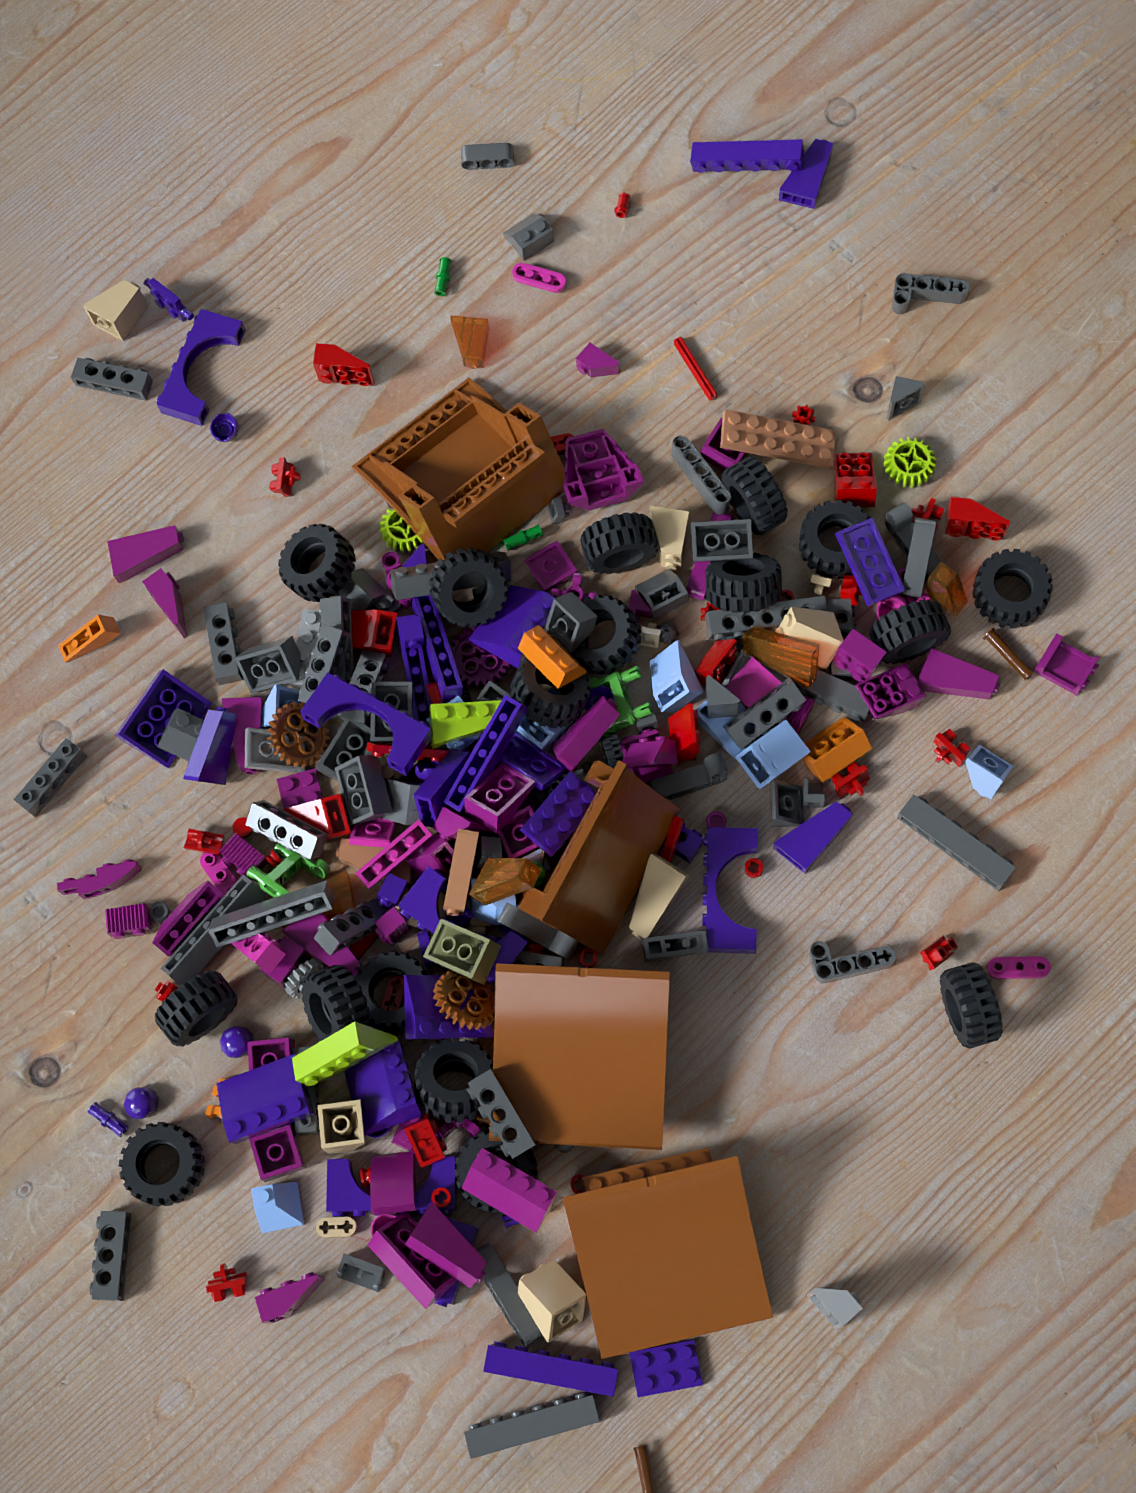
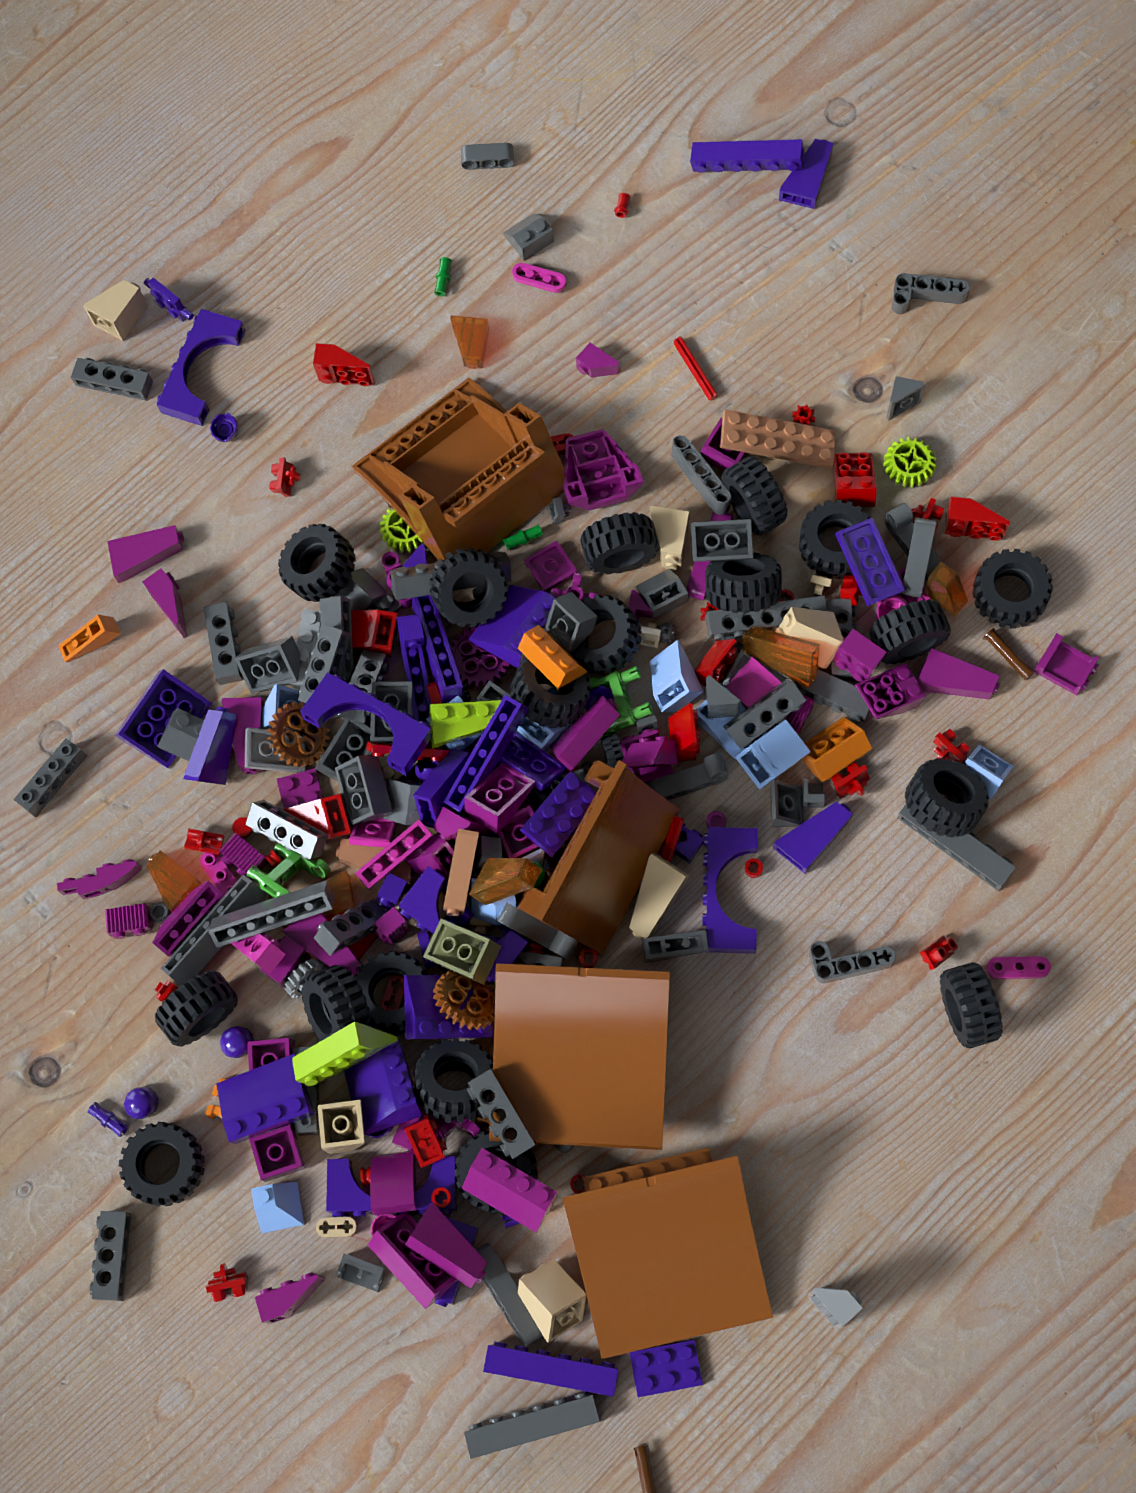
(171, 879): none -> clear orange slope
(934, 810): none -> black tyre

